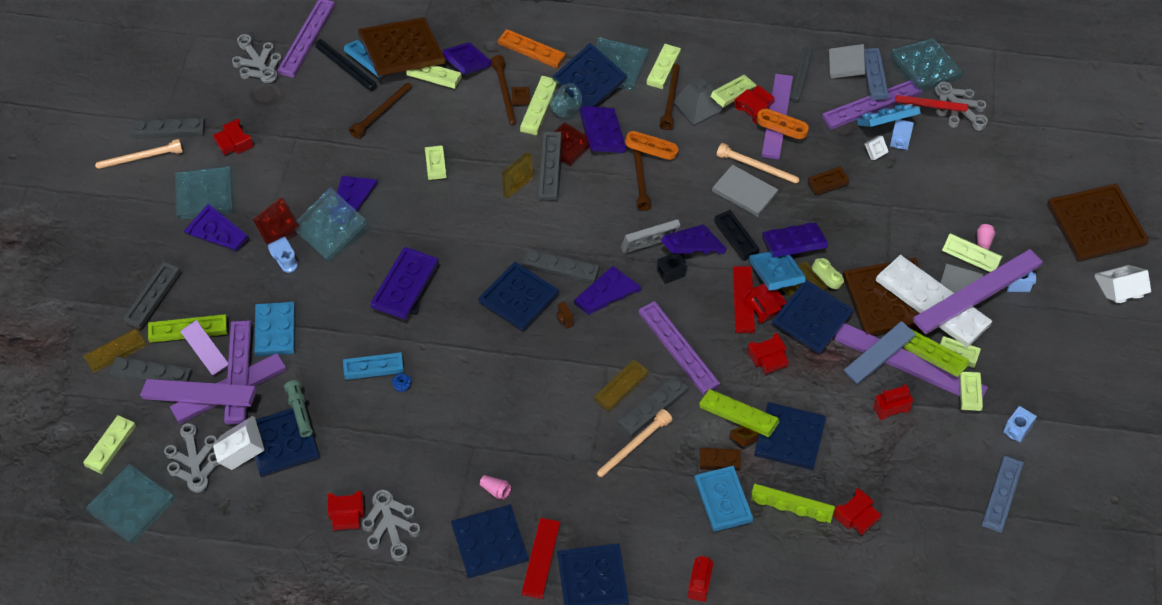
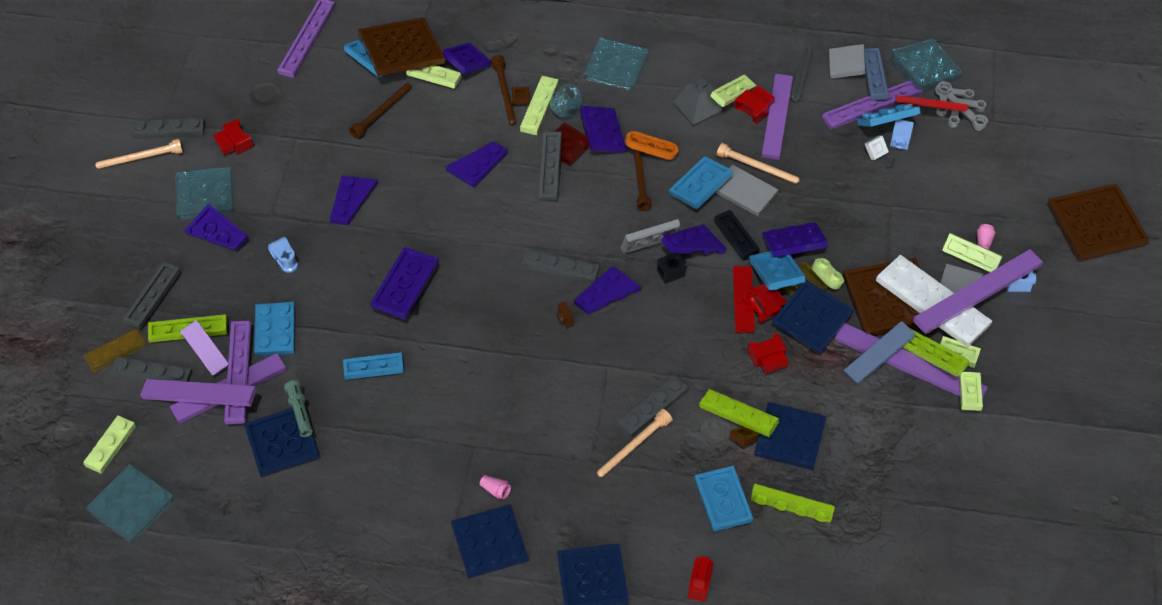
(193, 460): light grey plant -> none
(239, 444): white slope -> none
(266, 74): light grey plant -> none
(276, 221): clear red plate -> none
(330, 224): clear light blue plate -> none
(345, 65): black axle -> none
(345, 510): red piece -> none
(390, 522): light grey plant -> none
(401, 386): blue plate -> none
(435, 162): yellowish green plate -> none
(478, 164): none -> dark purple wing
(517, 175): clear yellow tile -> none
(518, 296): dark blue plate -> none
(532, 48): orange tile -> none
(541, 558): red tile -> none
(592, 75): dark blue plate -> none
(621, 385): clear yellow plate -> none
(663, 66): yellowish green plate -> none
(667, 120): reddish brown piece -> none
(679, 348): medium lavender tile -> none
(700, 182): none -> dark azure plate
(719, 458): reddish brown plate -> none
(782, 123): orange plate -> none
(828, 180): reddish brown plate -> none
(857, 512): red piece -> none
(893, 402): red piece -> none
(1002, 494): sand blue tile -> none
(1024, 419): light blue brick -> none
(1124, 283): white slope -> none

